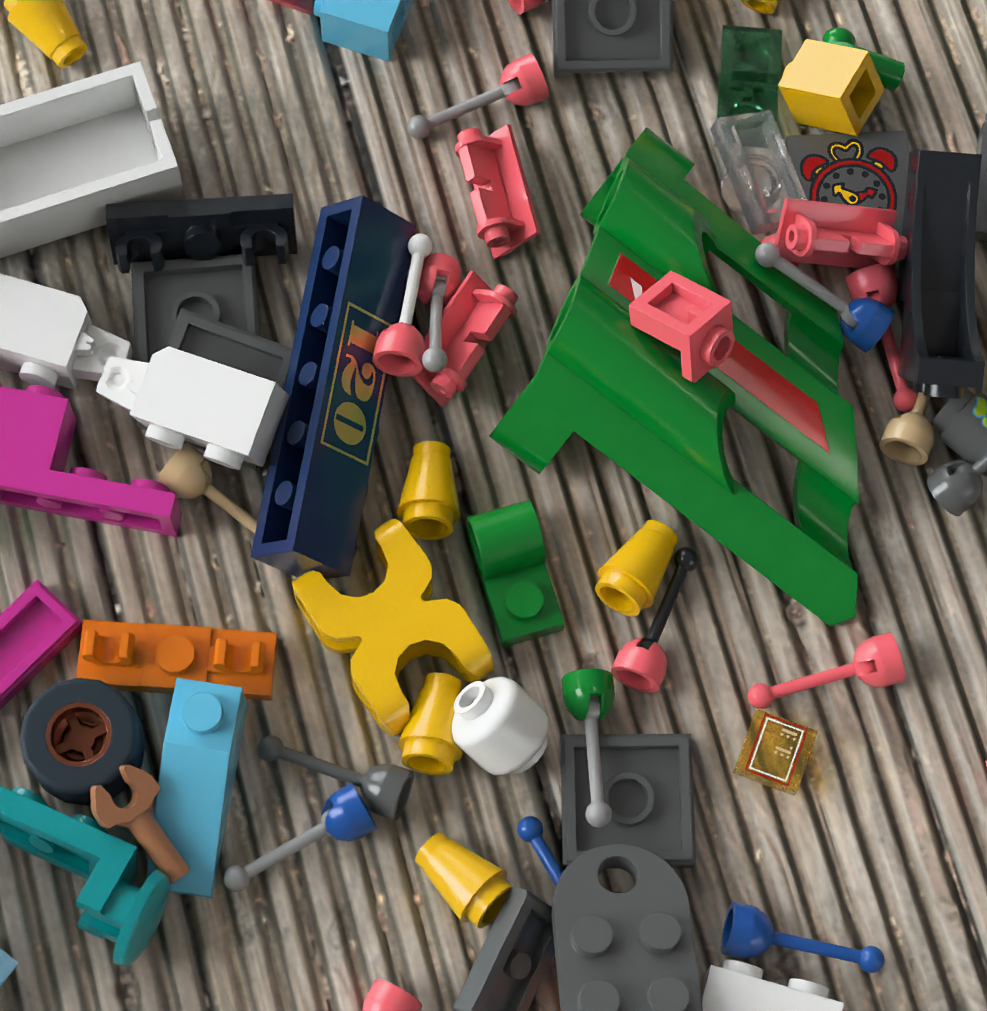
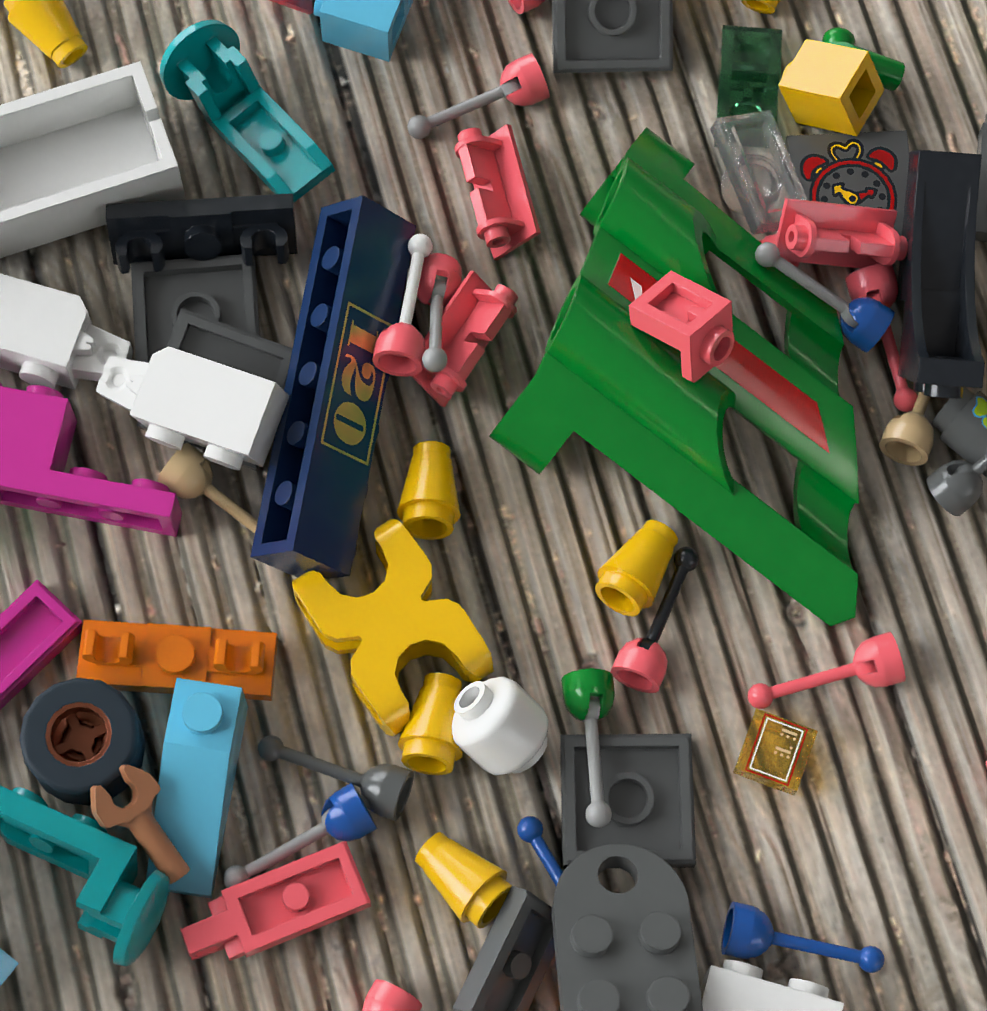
(209, 68): none -> teal piece
(280, 905): none -> coral hinge
(514, 572): green plate -> none

